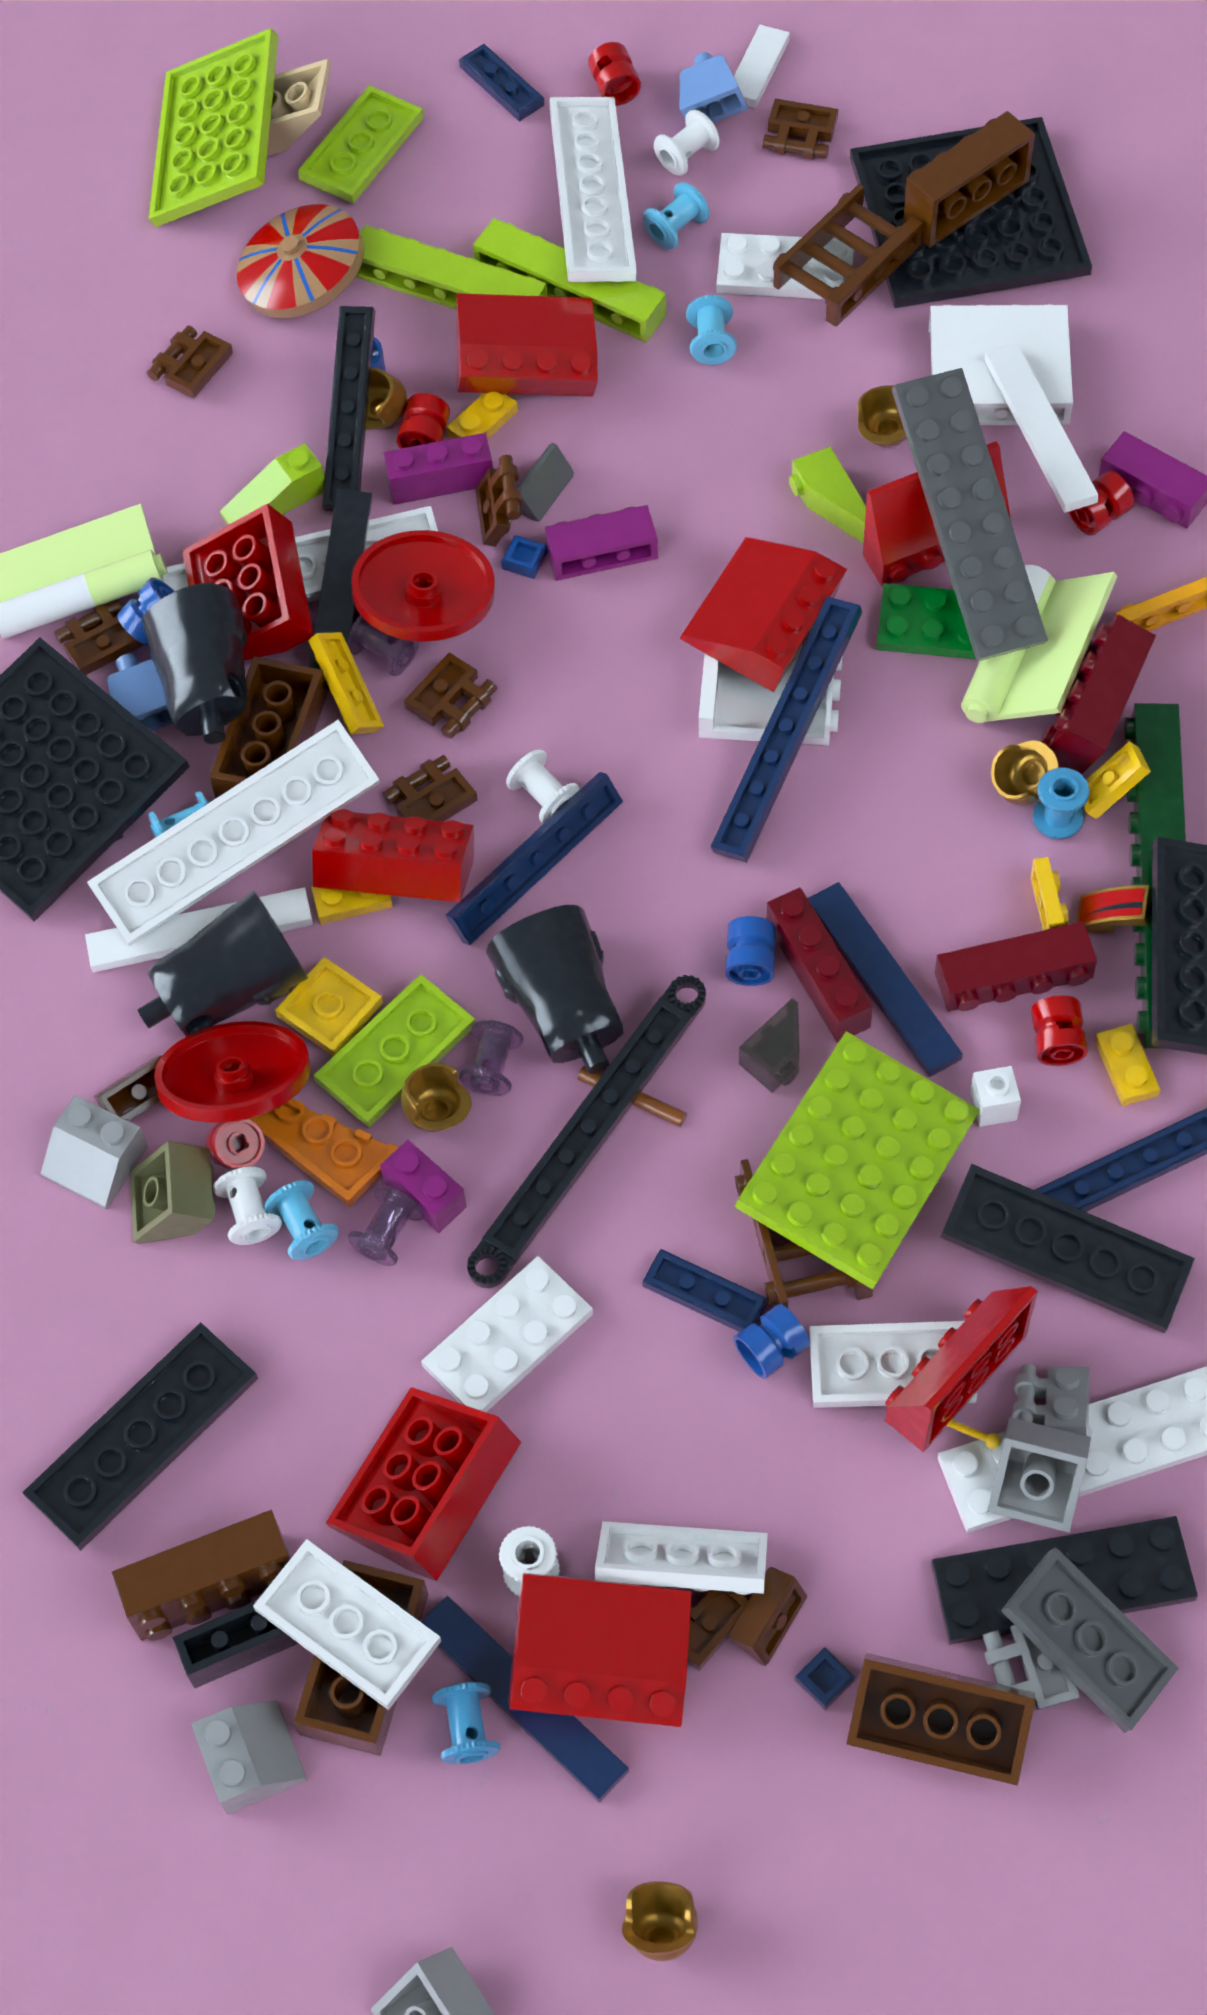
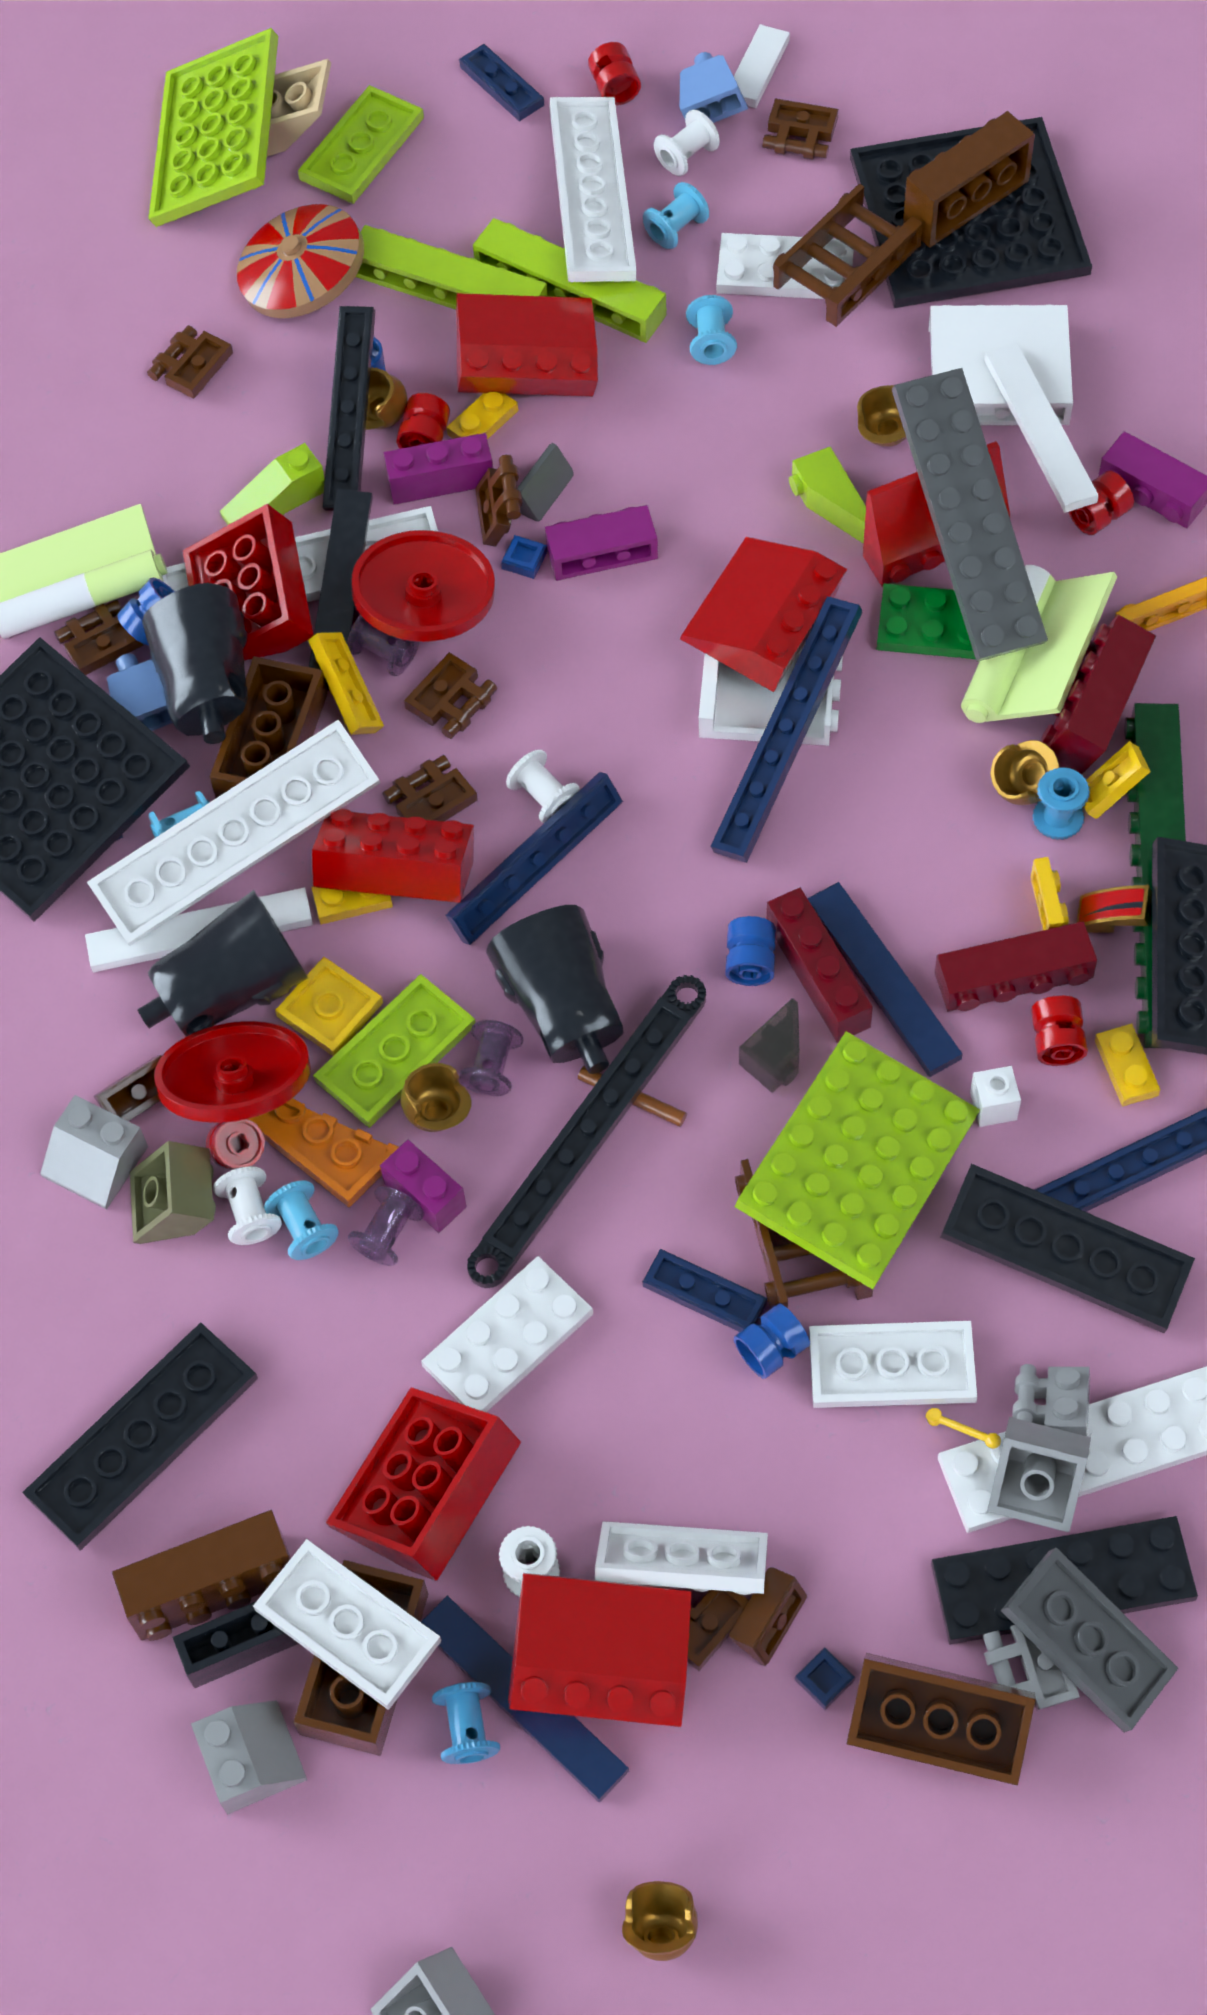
(961, 1365): red slope -> none

